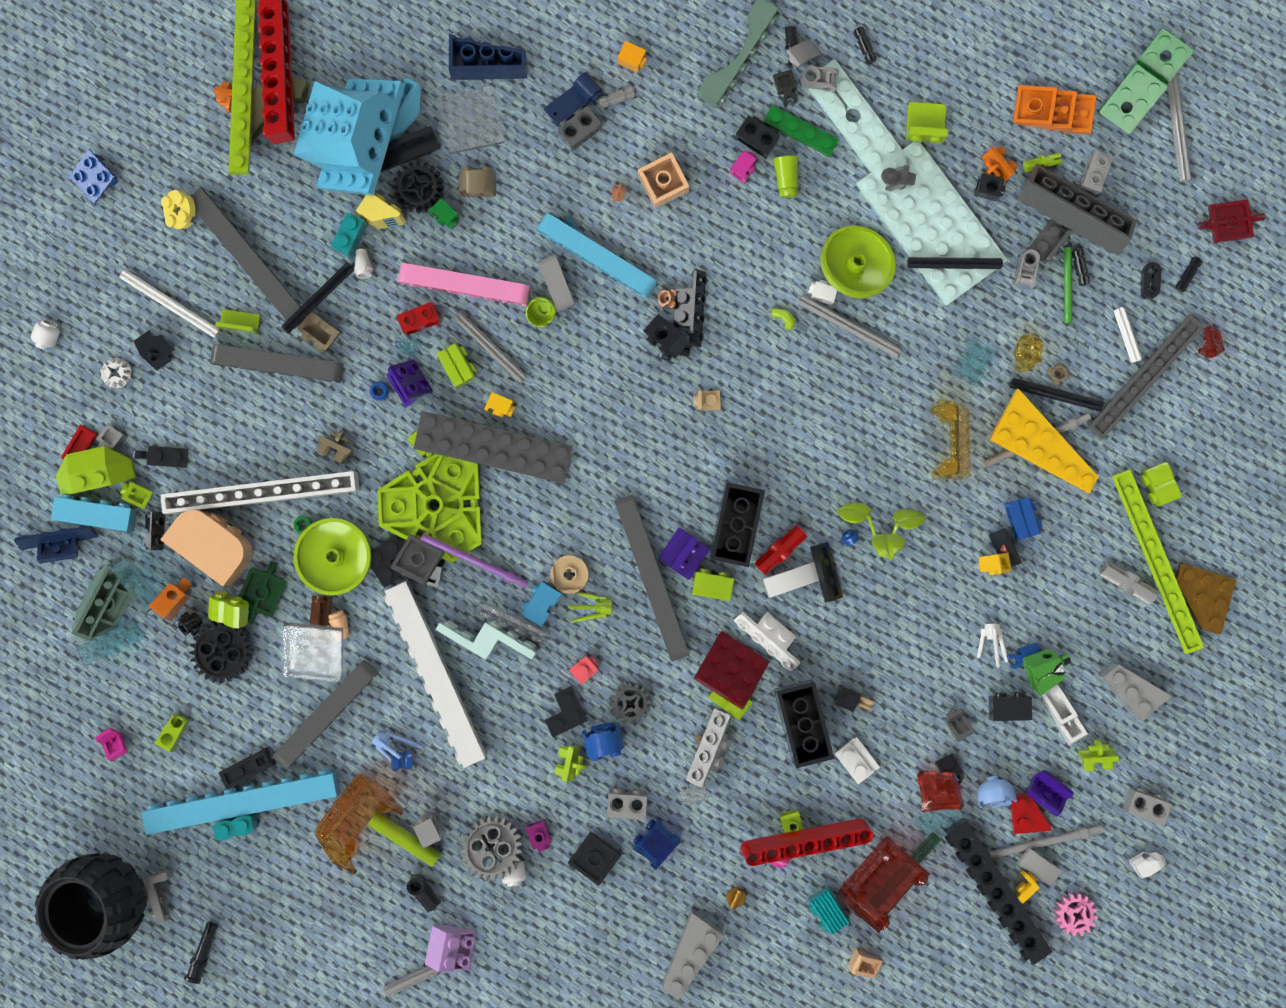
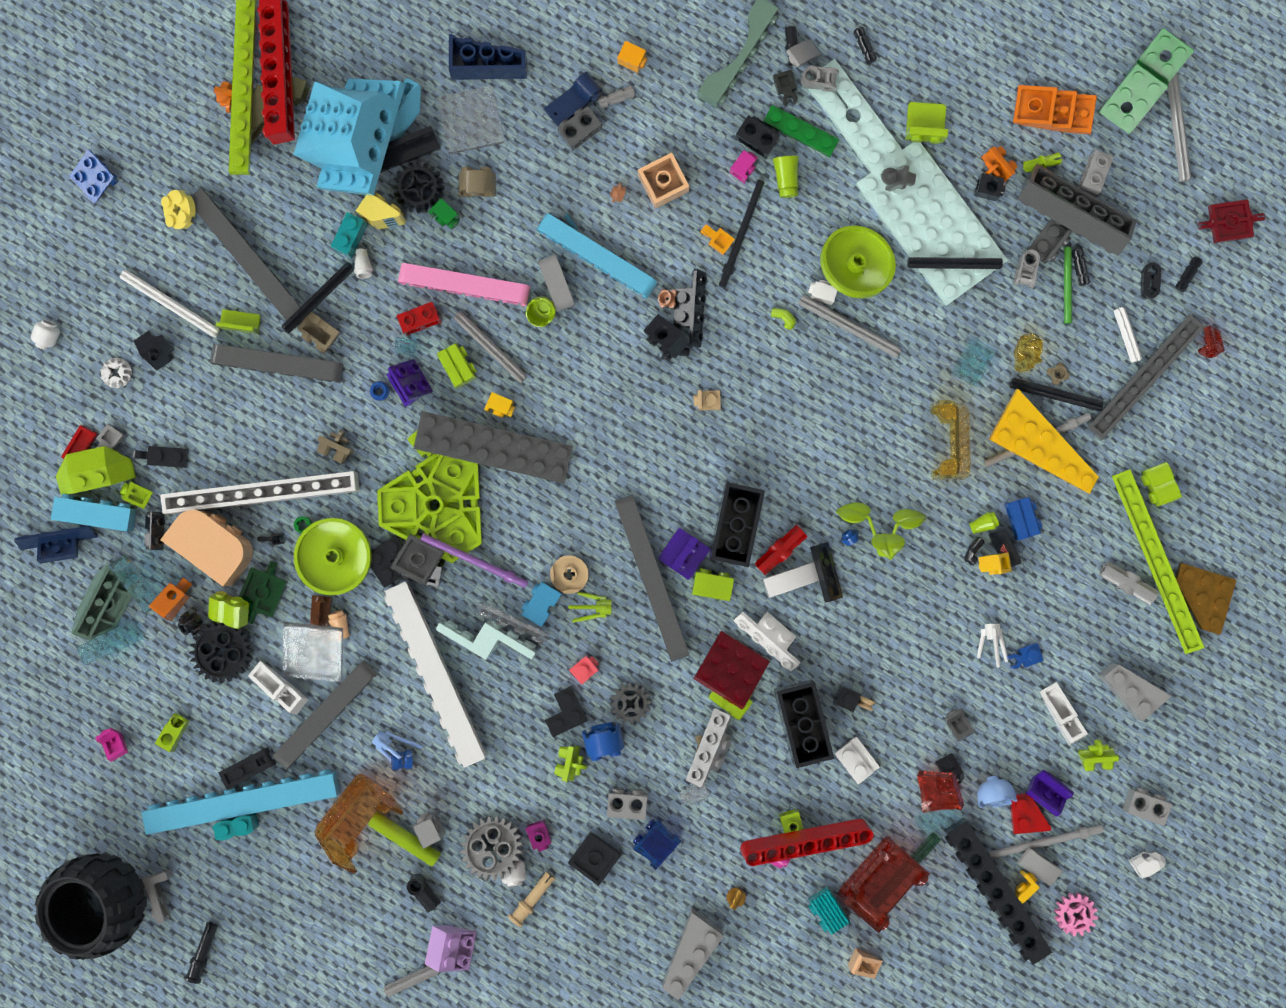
(274, 538): none -> black hand
(278, 688): none -> white slope
(526, 906): none -> tan pin
(719, 240): none -> light orange plate
(729, 268): none -> black bar
(972, 549): none -> black arm
(984, 523): none -> lime cone
(1011, 707): black brick -> none
(1045, 669): bright green torso -> none

